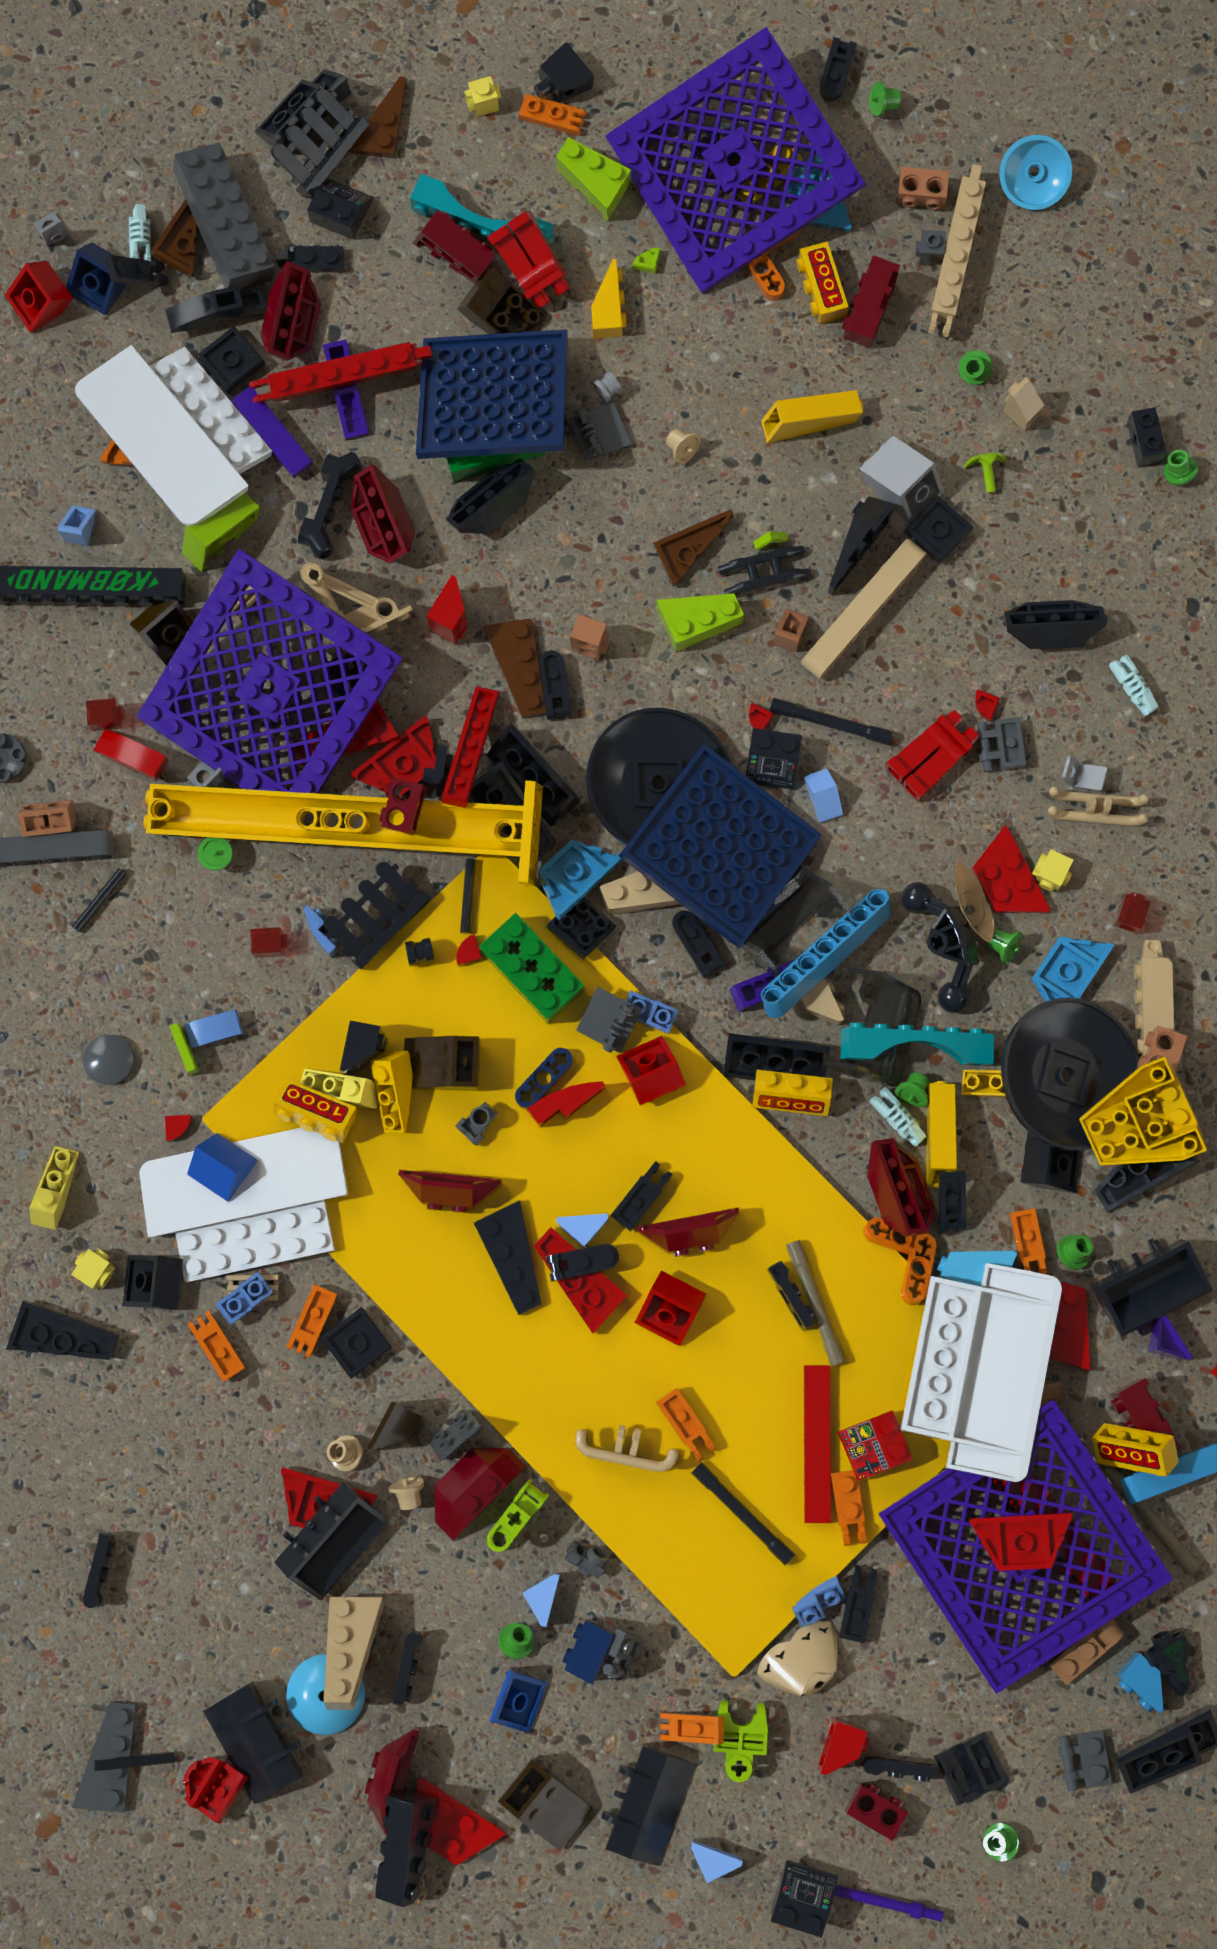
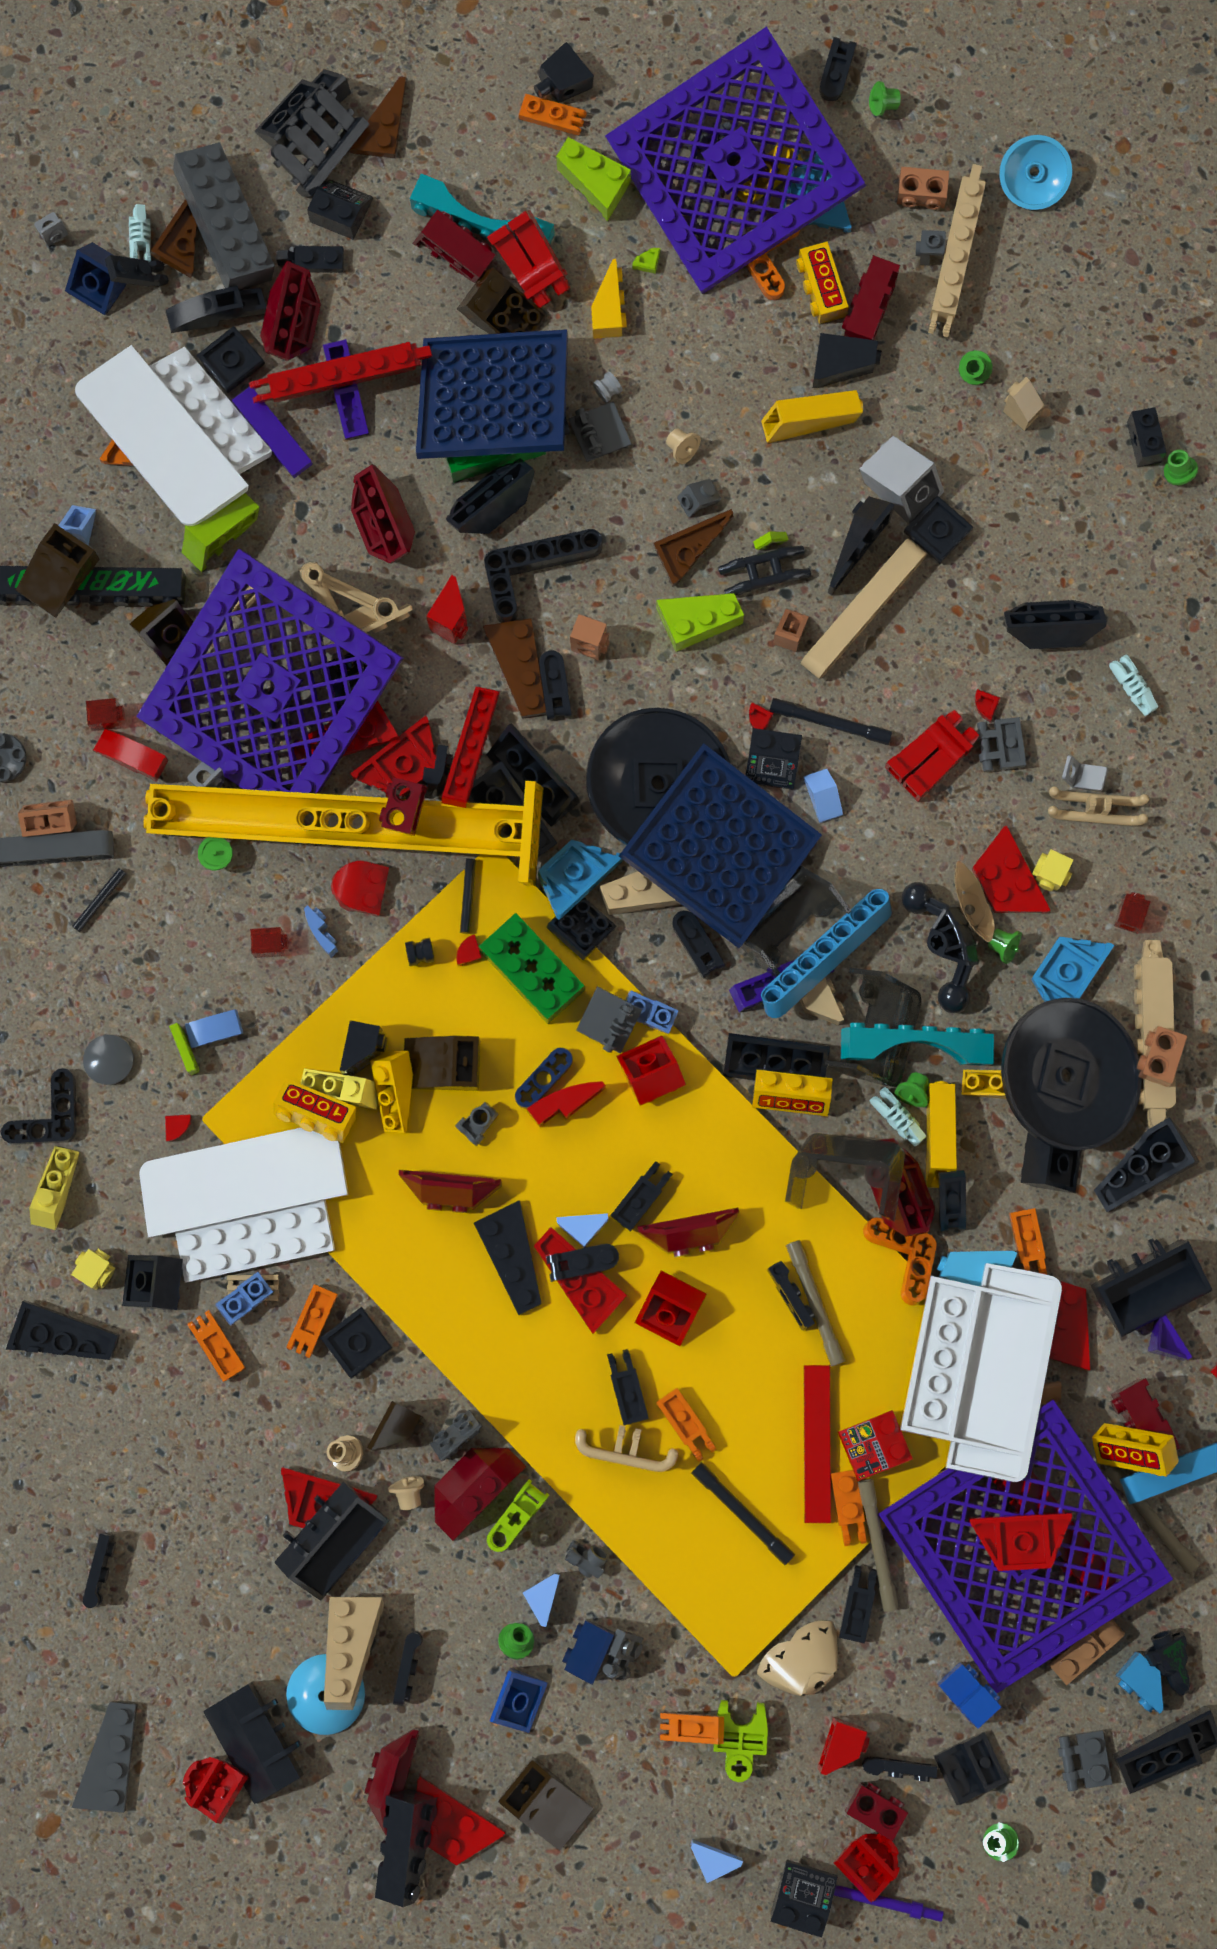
(38, 295): red slope -> none
(51, 1125): none -> black beam
(56, 570): none -> dark brown slope
(134, 1761): black bar -> none
(220, 1166): blue slope -> none
(334, 472): black plate -> none
(360, 886): none -> red slope
(389, 910): black fence -> none
(482, 96): light yellow brick -> none
(534, 562): none -> black beam
(627, 1391): none -> black hinge
(648, 1805): black piece -> none
(698, 496): none -> dark grey bracket
(812, 1605): medium blue slope -> none
(844, 359): none -> black slope
(869, 1864): none -> red slope
(882, 1160): none -> clear smoke windscreen
(886, 1587): none -> dark tan piece
(972, 1699): none -> blue brick
(986, 460): lime plant -> none
(1075, 1251): bright green piece -> none
(1144, 1119): yellow wedge -> none

